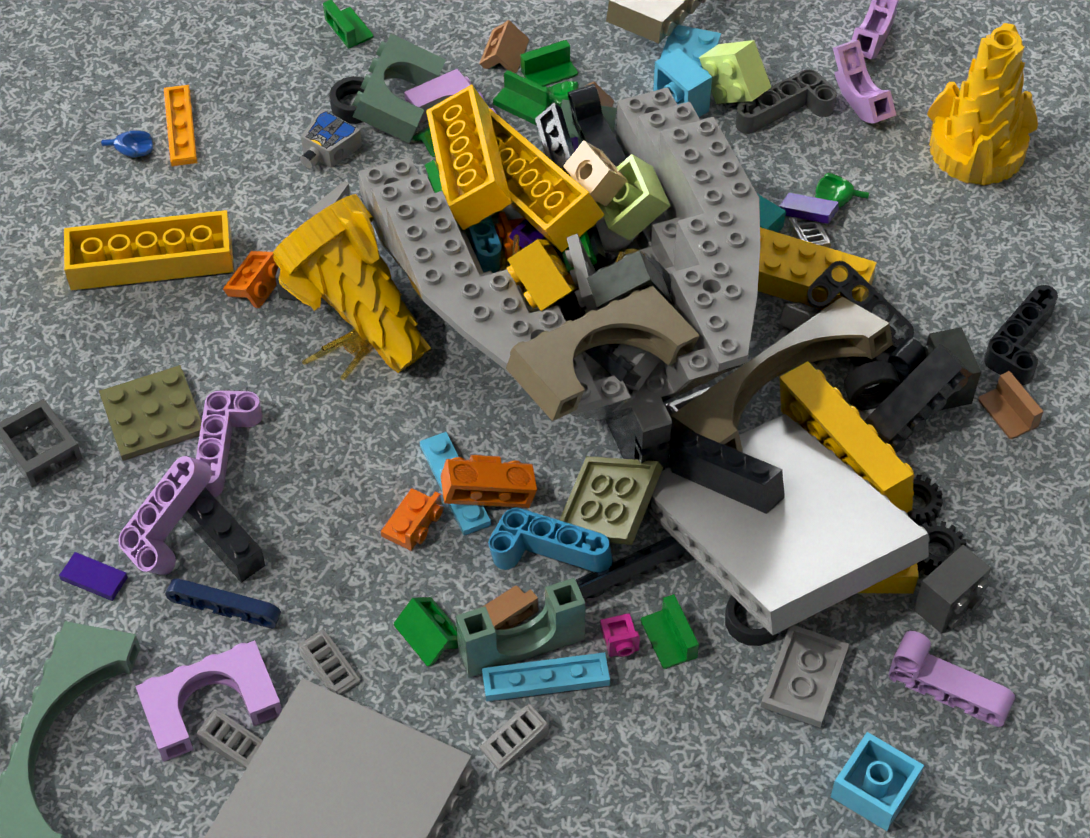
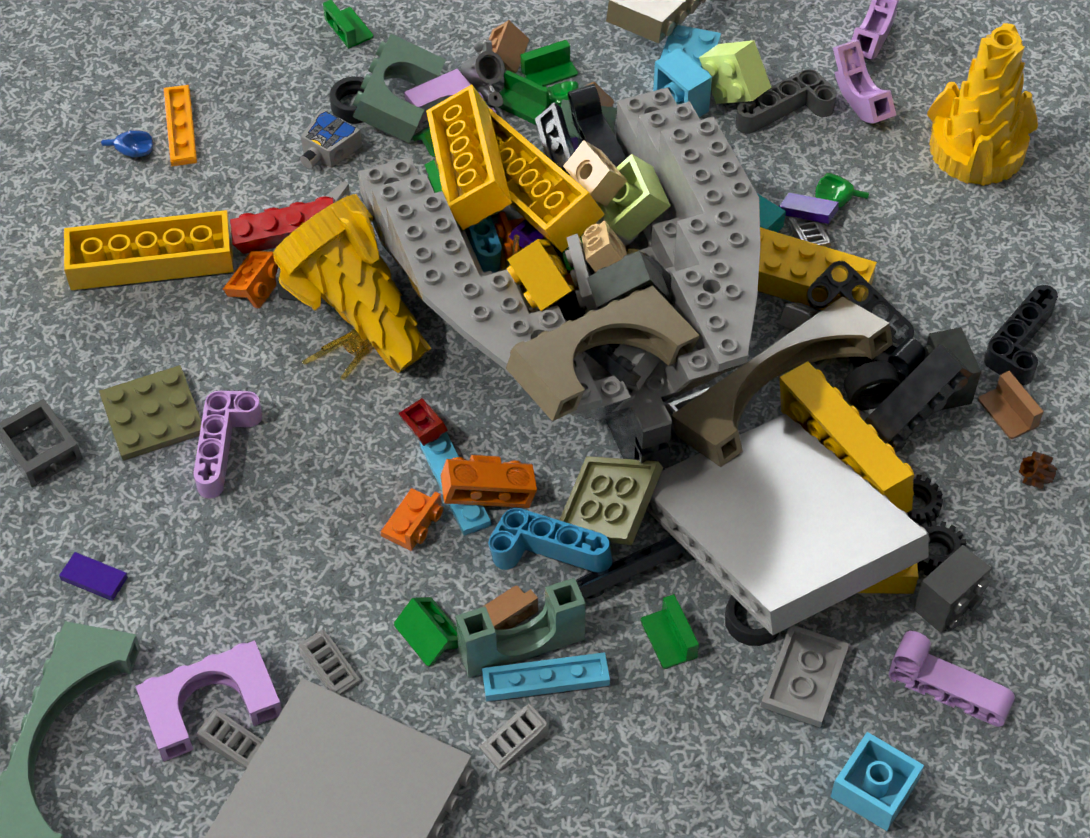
(160, 512): lavender beam -> none
(223, 603): dark blue beam -> none
(224, 536): black brick -> none
(272, 226): none -> red brick
(423, 422): none -> dark red plate
(484, 71): none -> flat silver piece
(602, 246): none -> tan brick
(620, 635): dark pink bracket -> none
(727, 471): black brick -> none
(1037, 470): none -> reddish brown gear

